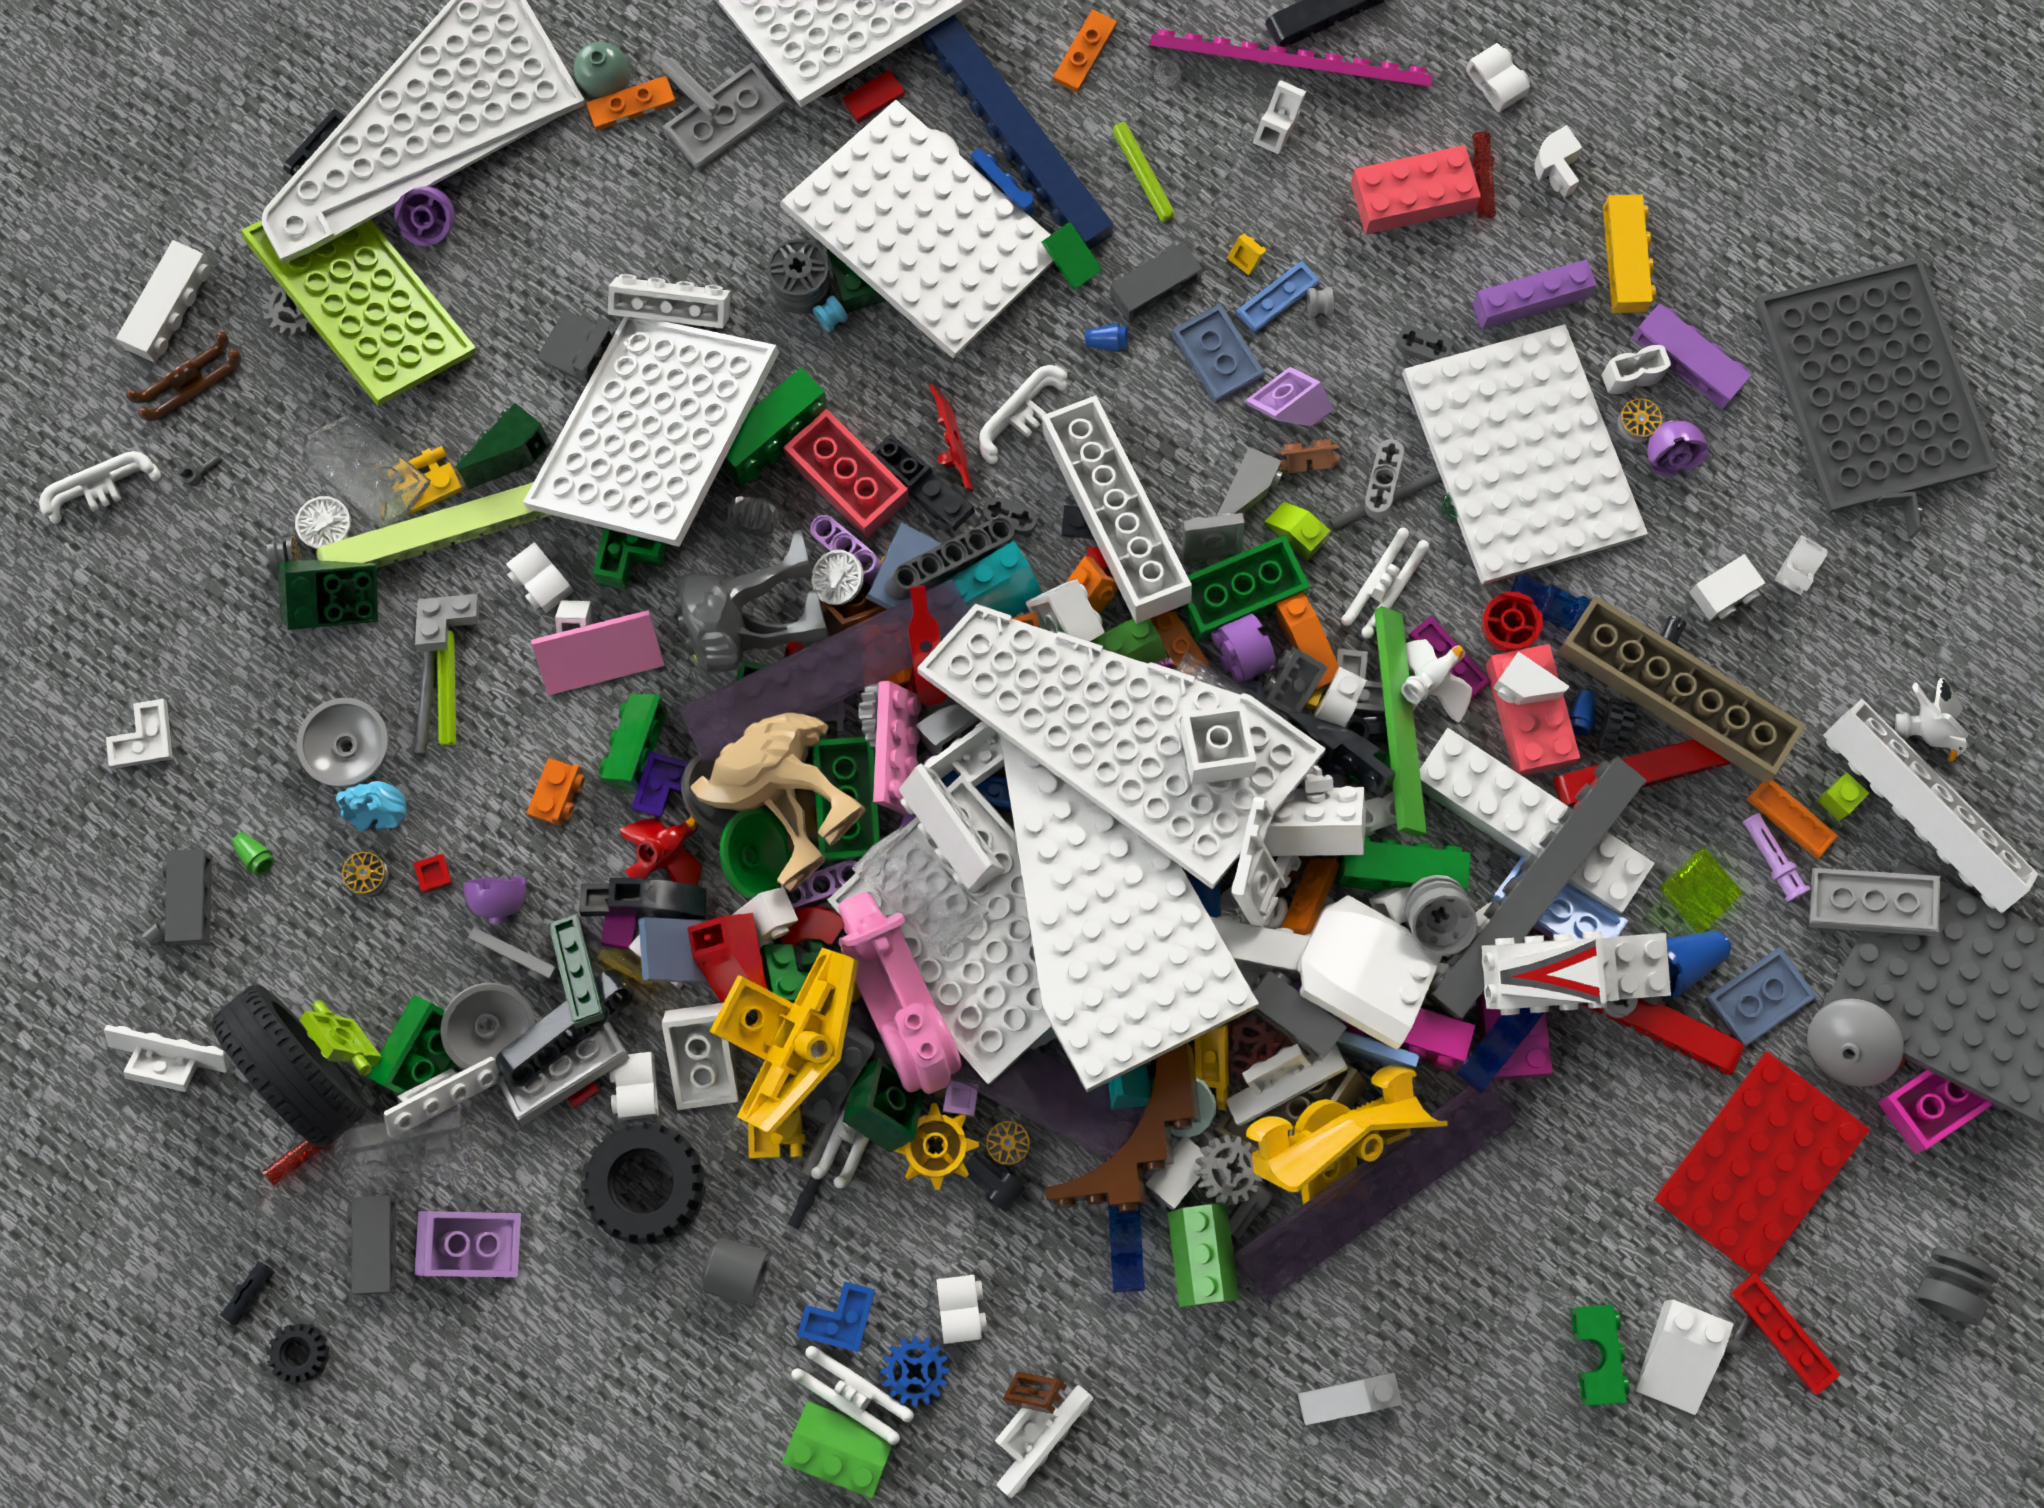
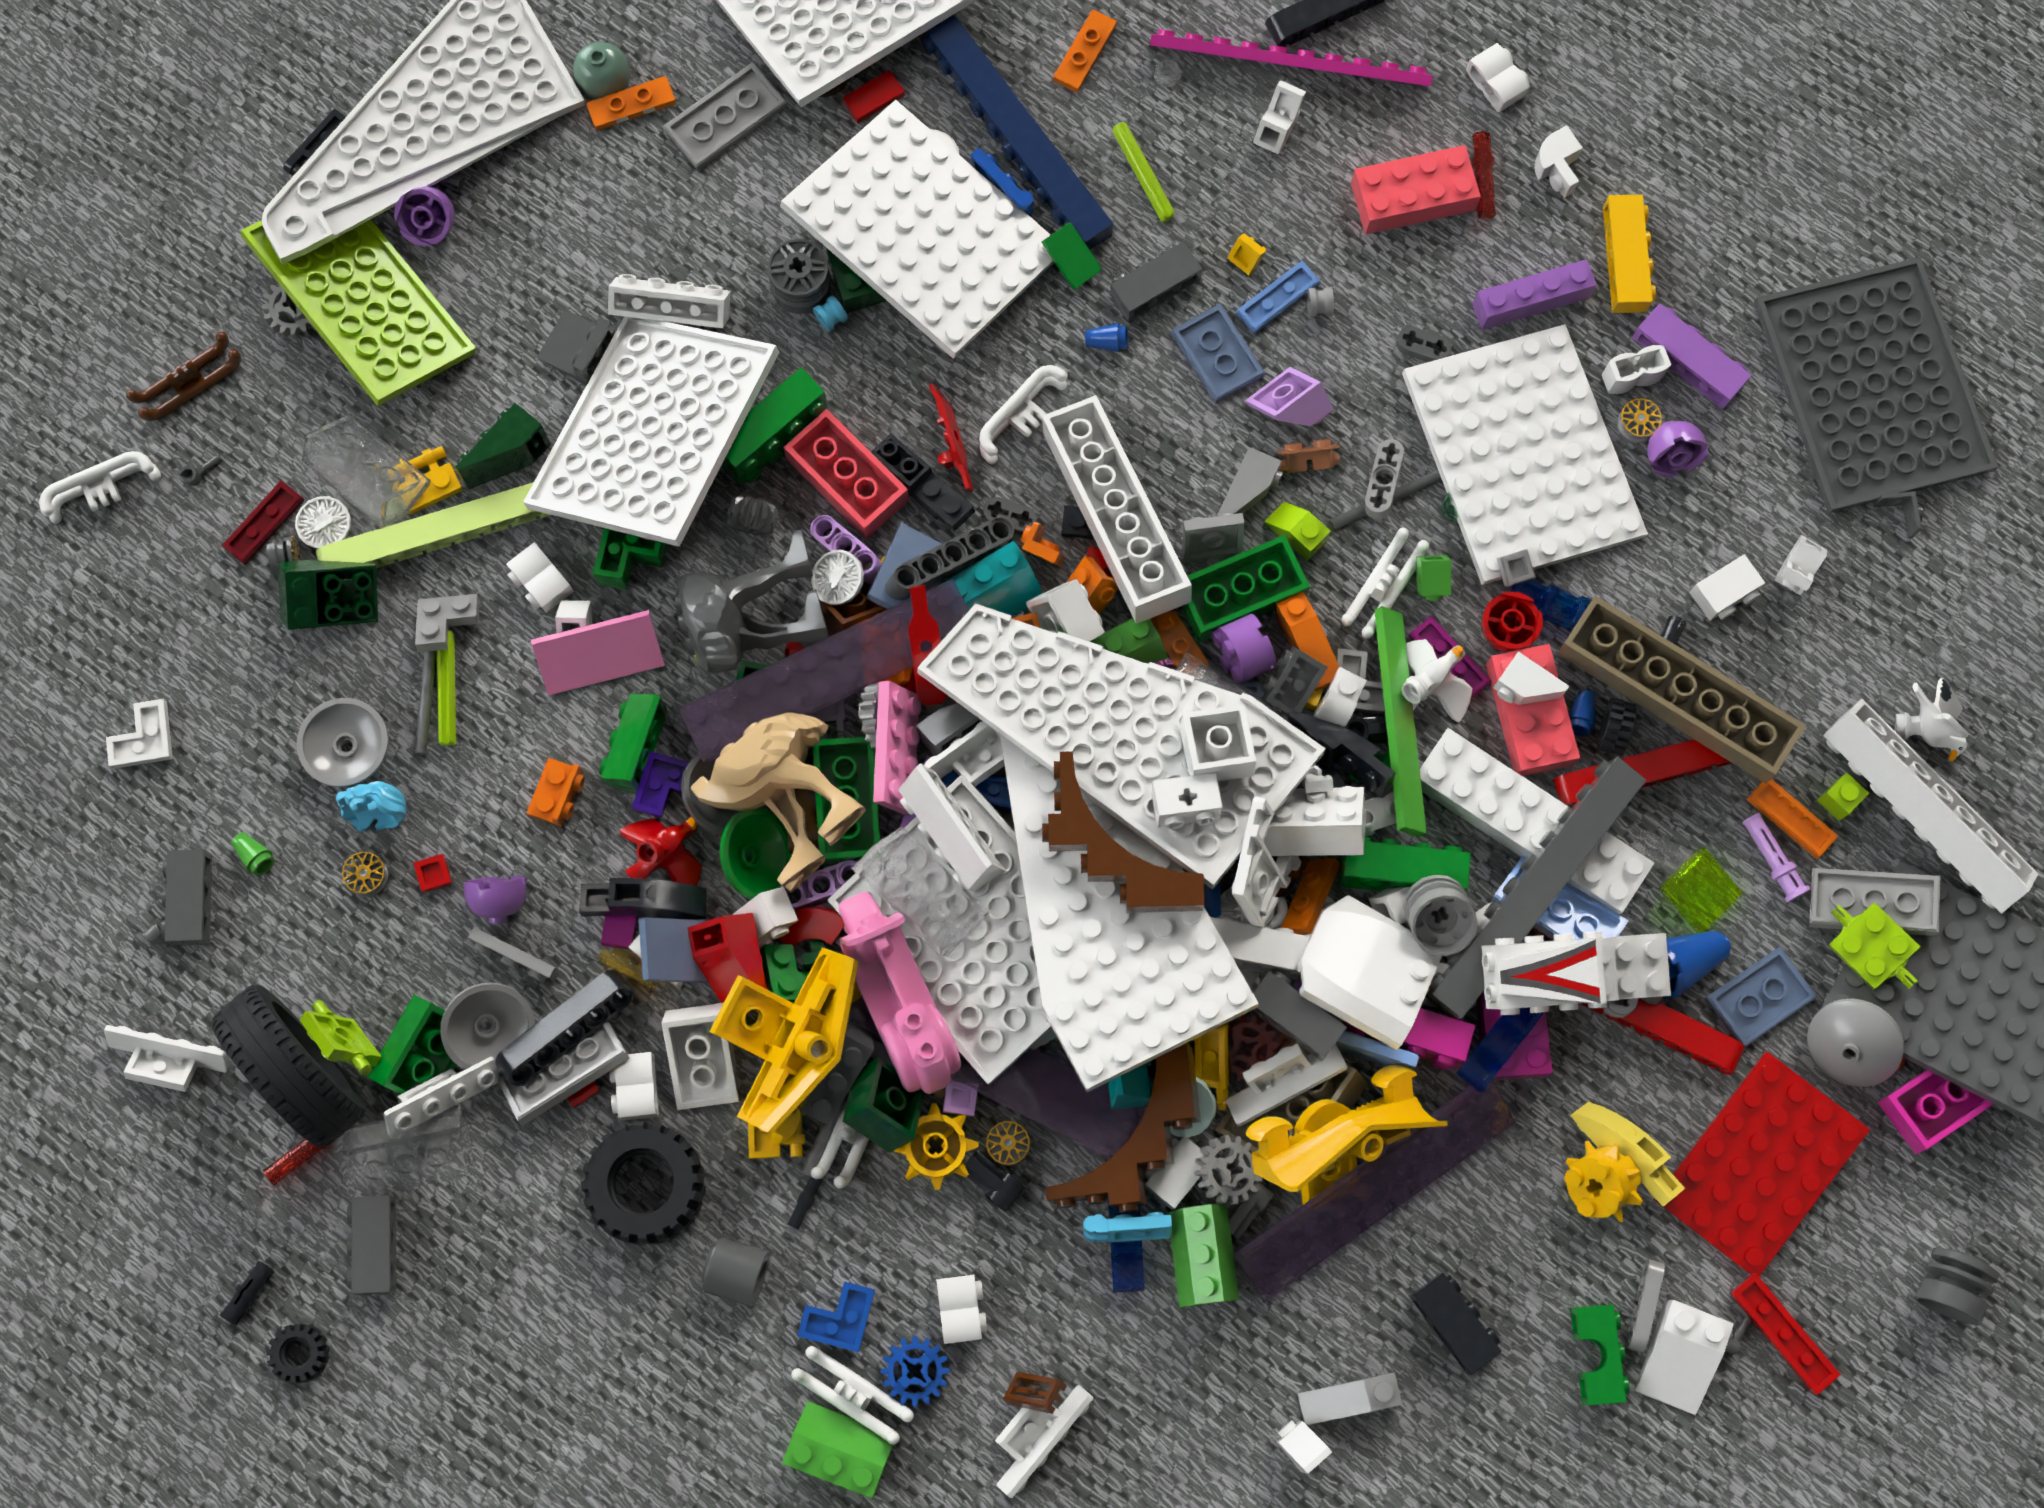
(164, 301): white brick -> none
(263, 522): none -> dark red tile
(467, 1244): lavender slope -> none
(576, 971): tile -> none
(690, 87): light grey axle -> none
(1040, 548): none -> orange bracket
(1127, 1228): none -> medium azure hinge
(1146, 886): none -> reddish brown arch
(1199, 791): none -> white brick
(1302, 1446): none -> white slope
(1433, 576): none -> bright green brick
(1456, 1323): none -> black brick
(1516, 567): none -> light grey tile
(1603, 1182): none -> yellow brick
(1610, 1128): none -> light yellow slope
(1647, 1300): none -> light grey beam
(1874, 946): none -> lime plate

